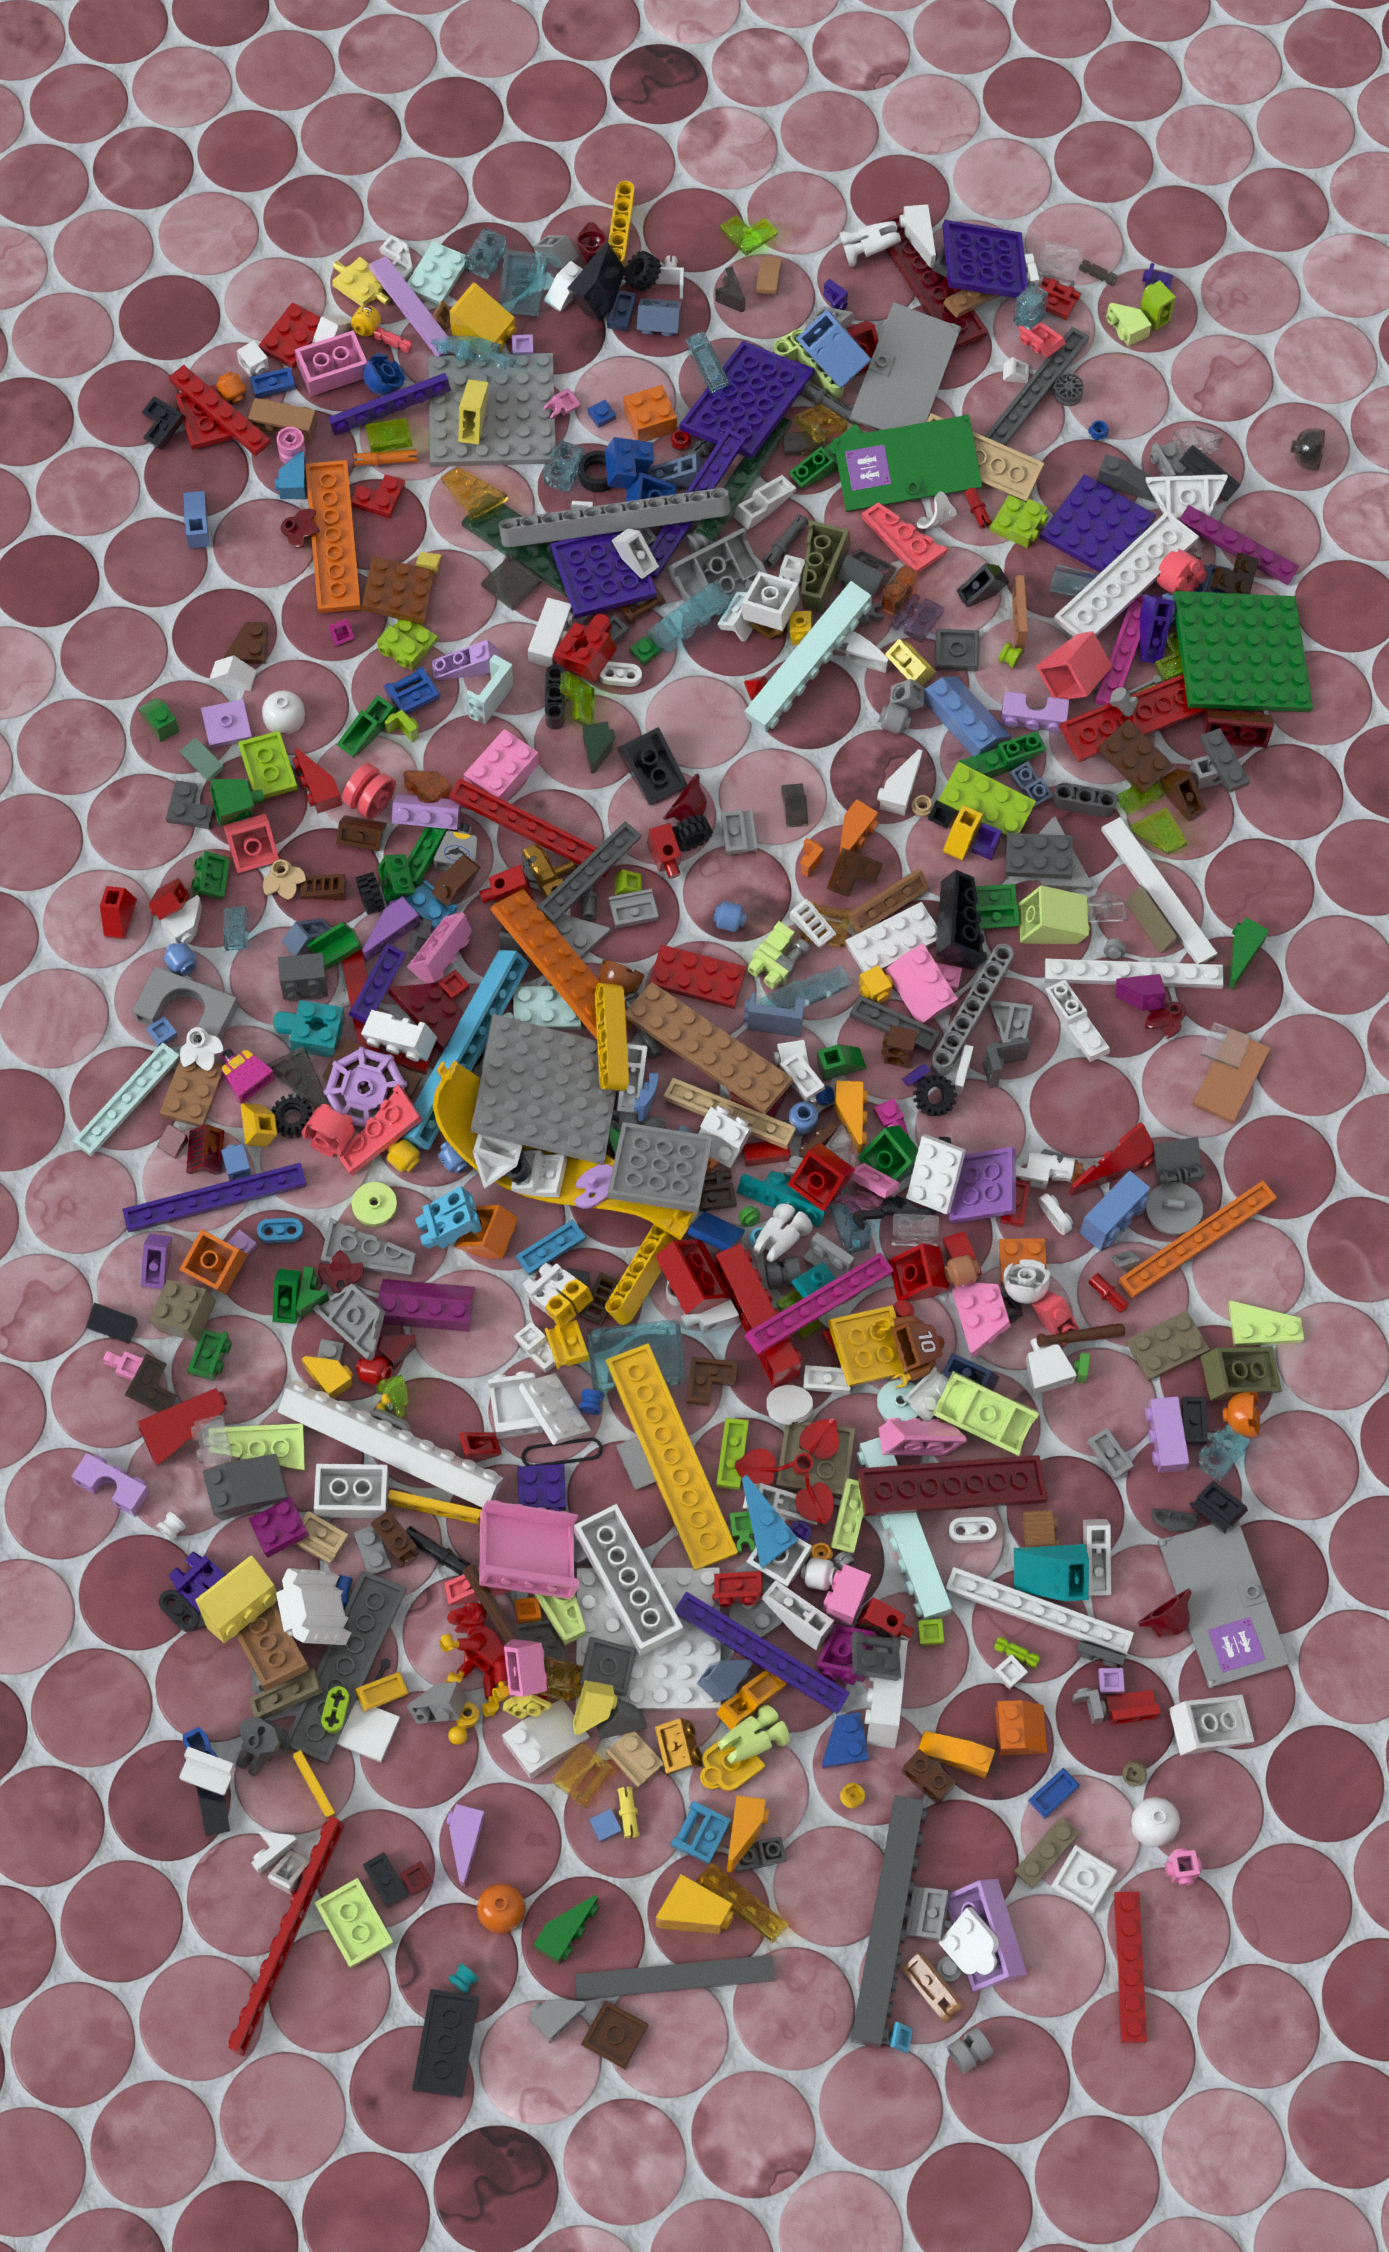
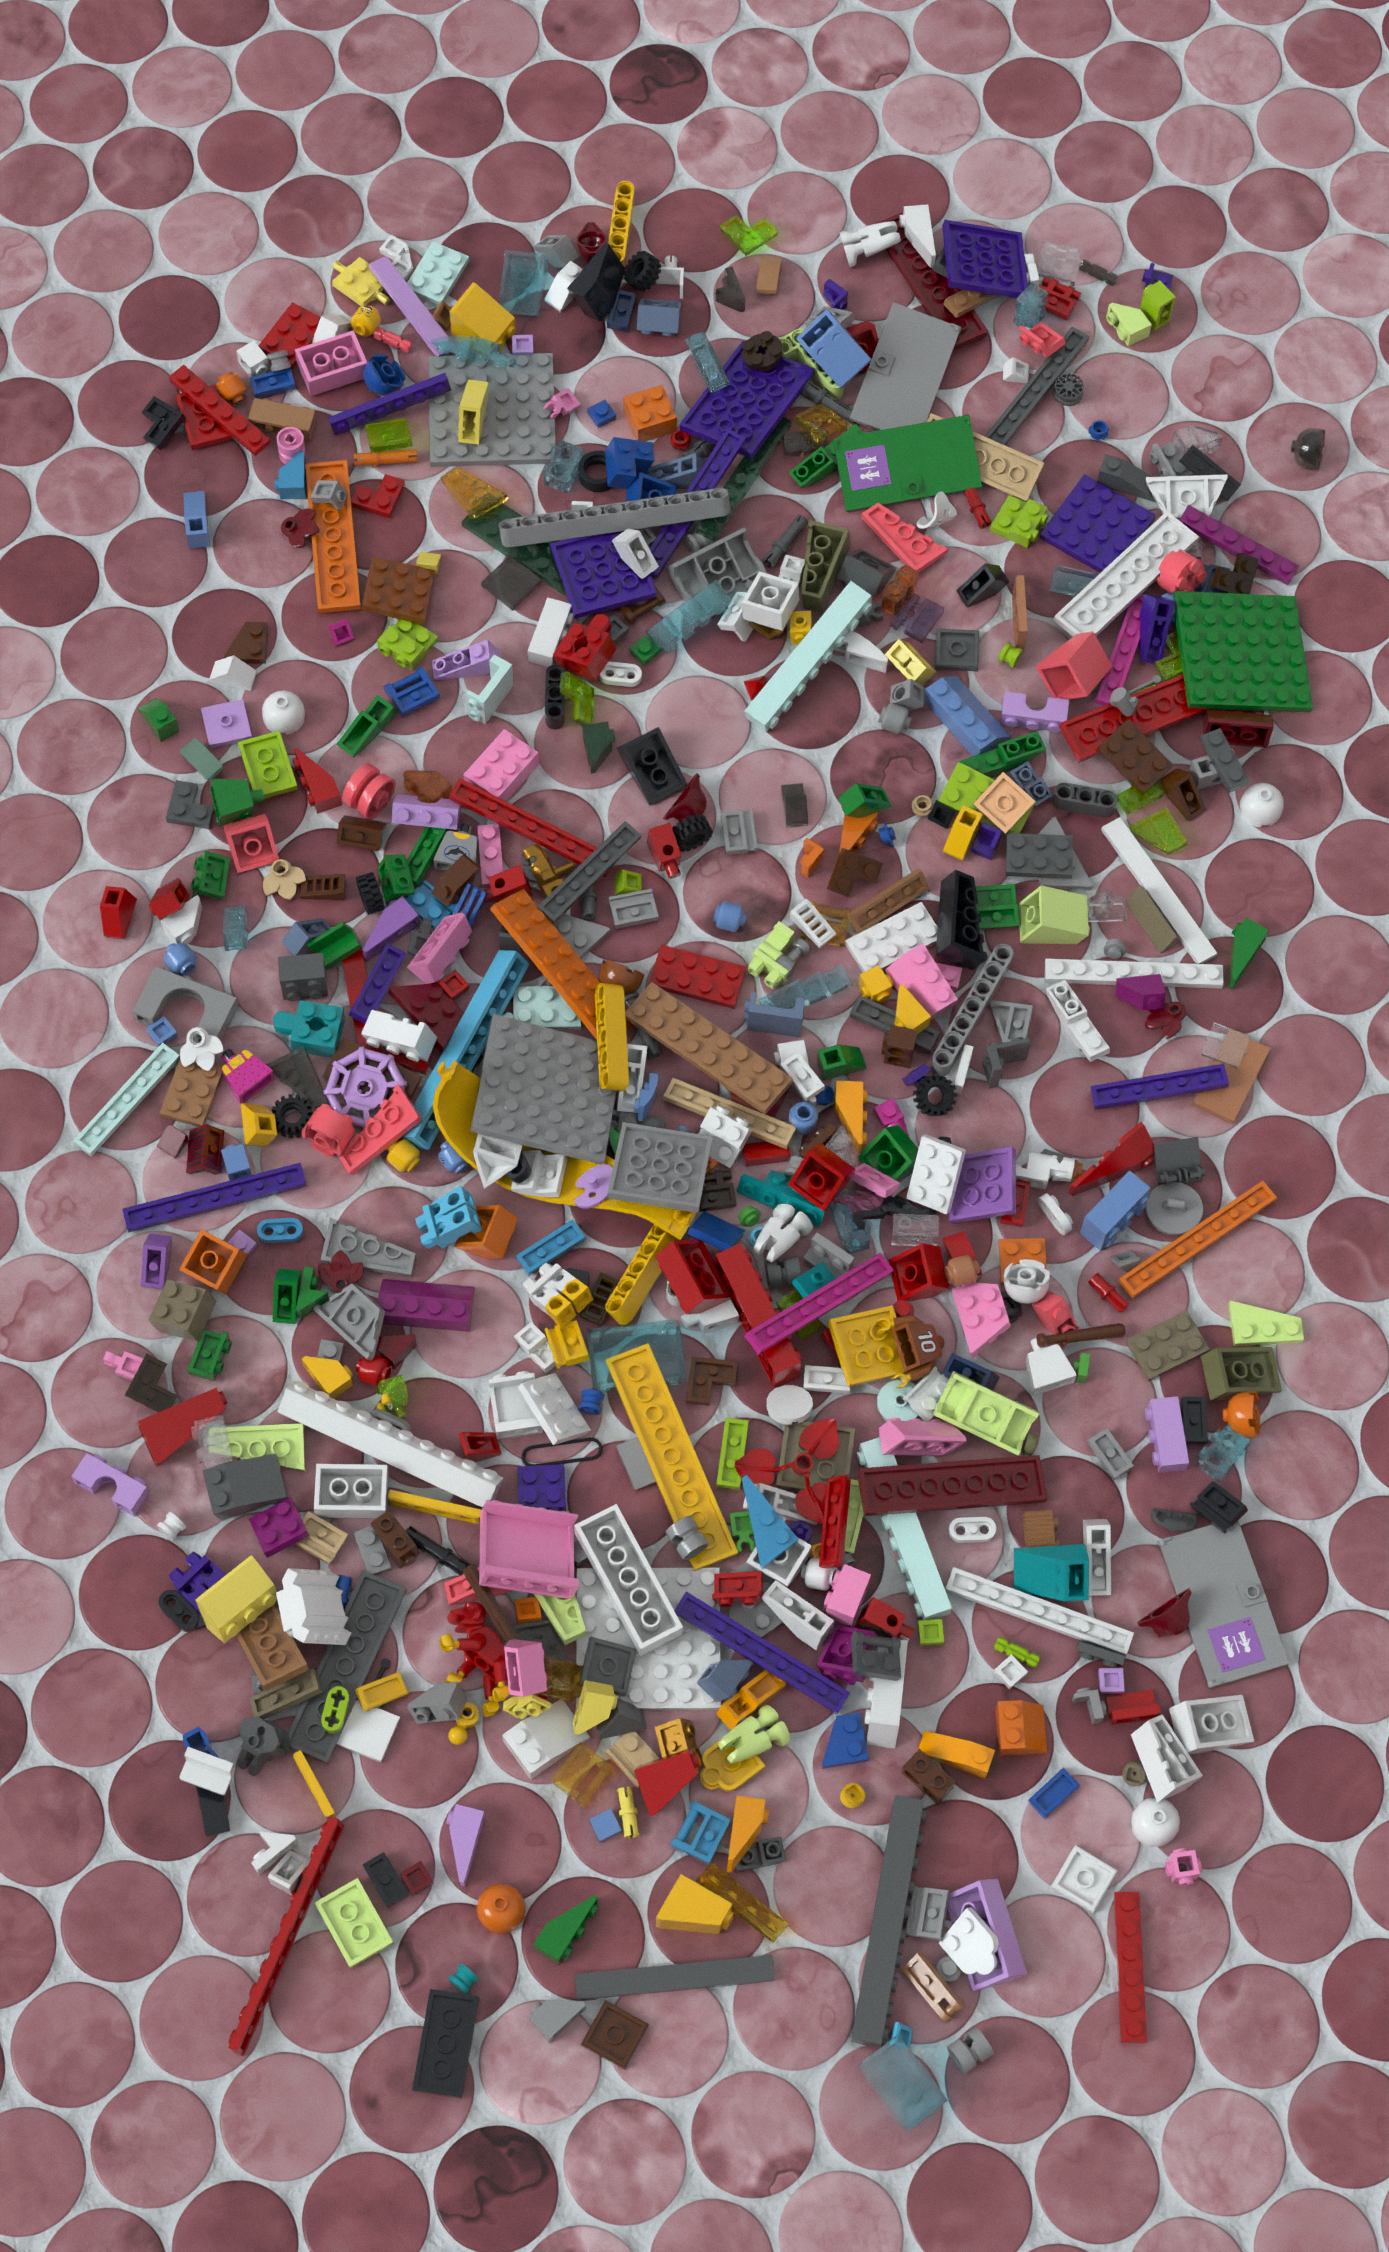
(112, 1323): black slope -> none
(279, 360): none -> light grey wheel
(329, 492): none -> light grey bracket
(378, 1214): yellowish green plate -> none
(407, 725): lime bracket -> none
(463, 898): none -> blue tile
(487, 248): clear light blue brick -> none
(489, 852): none -> bright pink plate
(666, 1777): none -> red slope
(687, 1538): none -> light grey wheel
(760, 342): none -> dark brown plate
(764, 502): white slope -> none
(835, 1521): none -> red tile
(864, 800): none -> green slope
(887, 835): none -> blue plate
(899, 786): white slope -> none
(902, 2083): none -> clear light blue slope
(910, 1012): none -> yellow slope
(1004, 803): none -> light nougat plate
(1030, 1444): none -> olive piece
(1046, 1852): dark tan plate -> none
(1159, 1086): none -> dark purple plate
(1164, 1758): none -> white wedge
(1261, 805): none -> white cylinder

